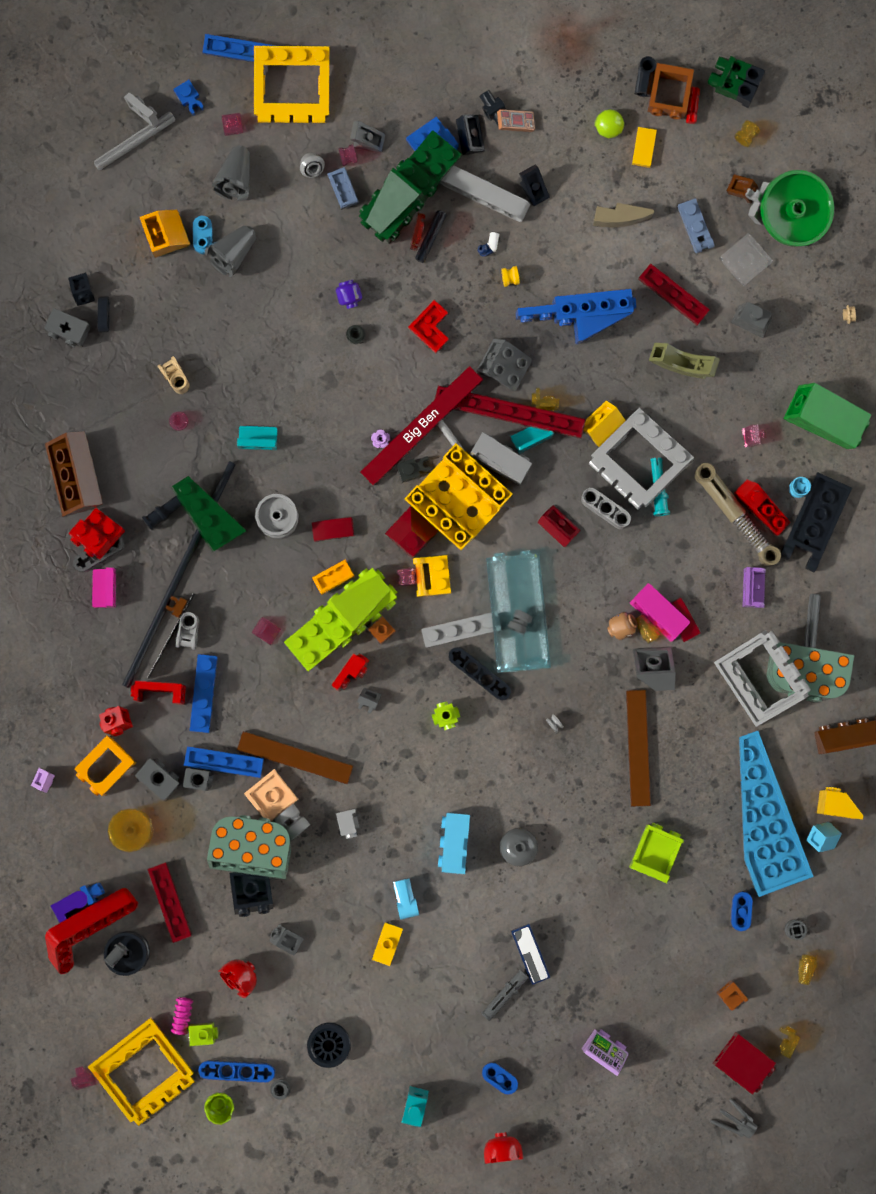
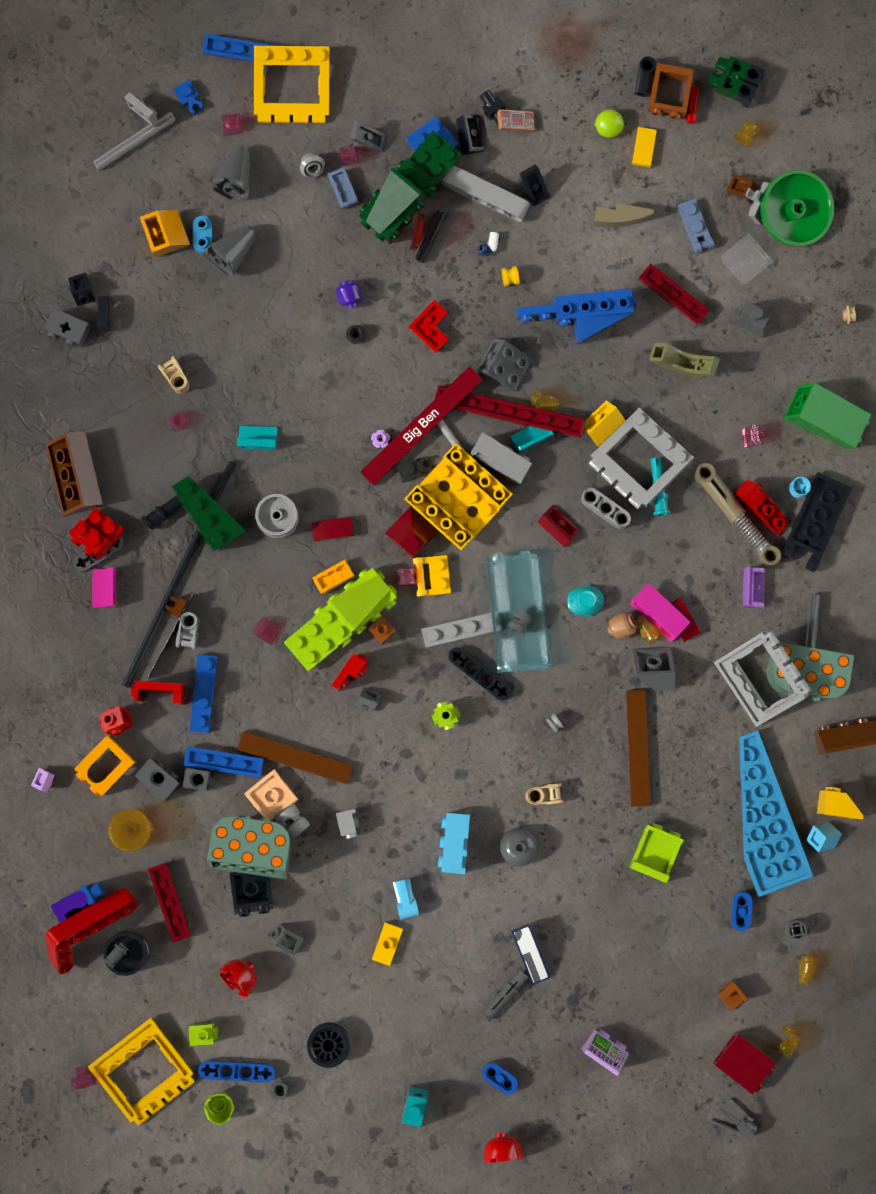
(182, 1016): dark pink piece -> none
(546, 794): none -> tan piece
(585, 601): none -> teal hat

